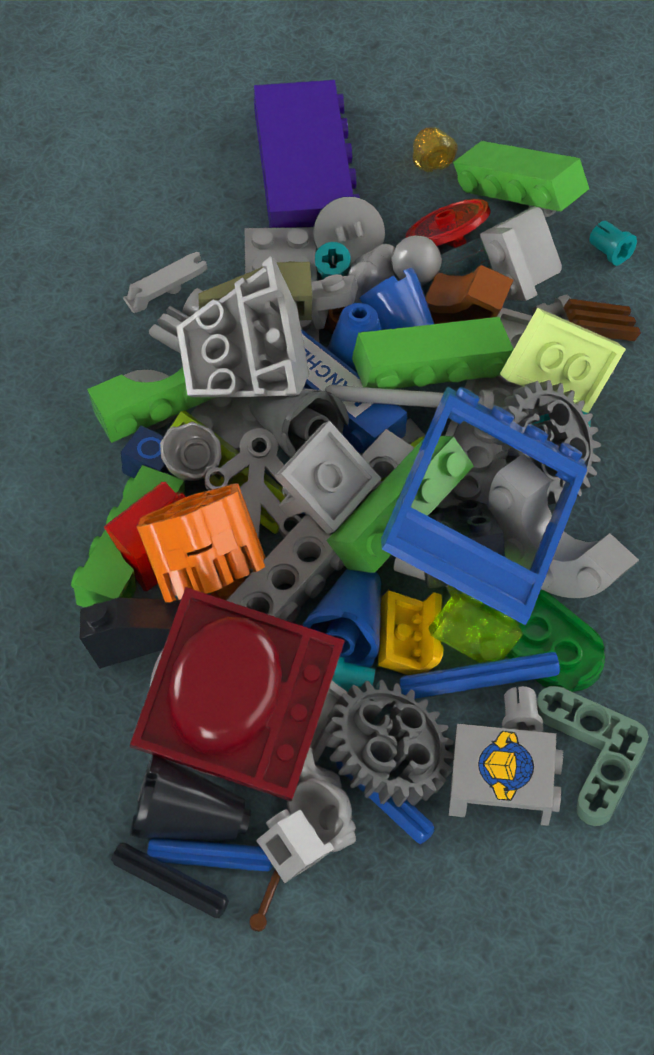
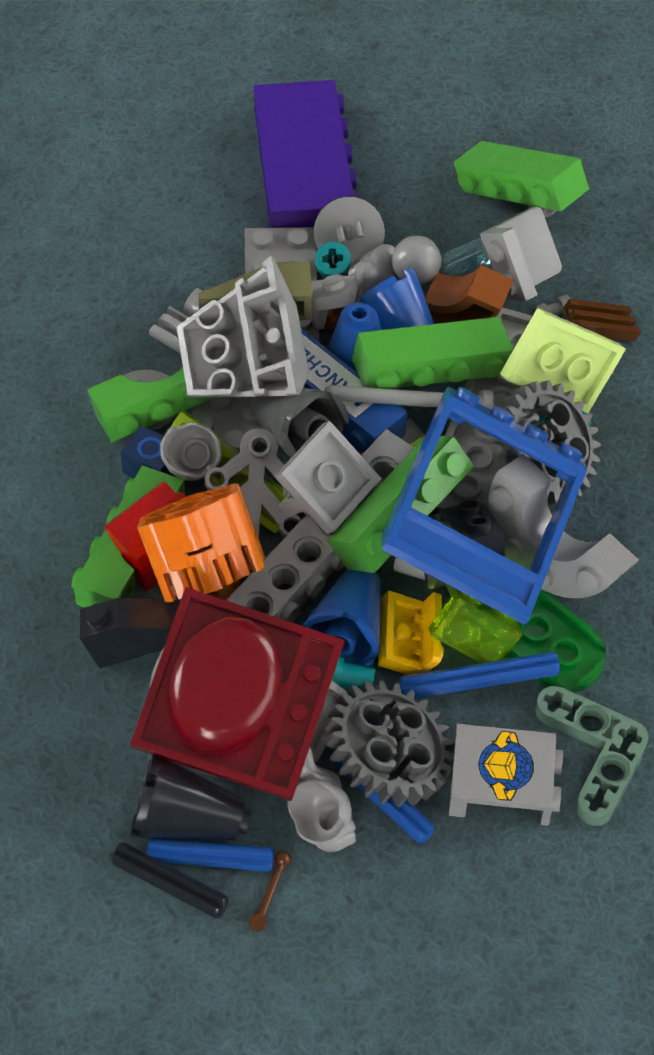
(164, 280): light grey piece -> none
(292, 844): light grey brick -> none
(433, 149): clear yellow cone -> none
(452, 222): red shield -> none
(523, 714): light grey bush -> none
(613, 242): teal bush -> none

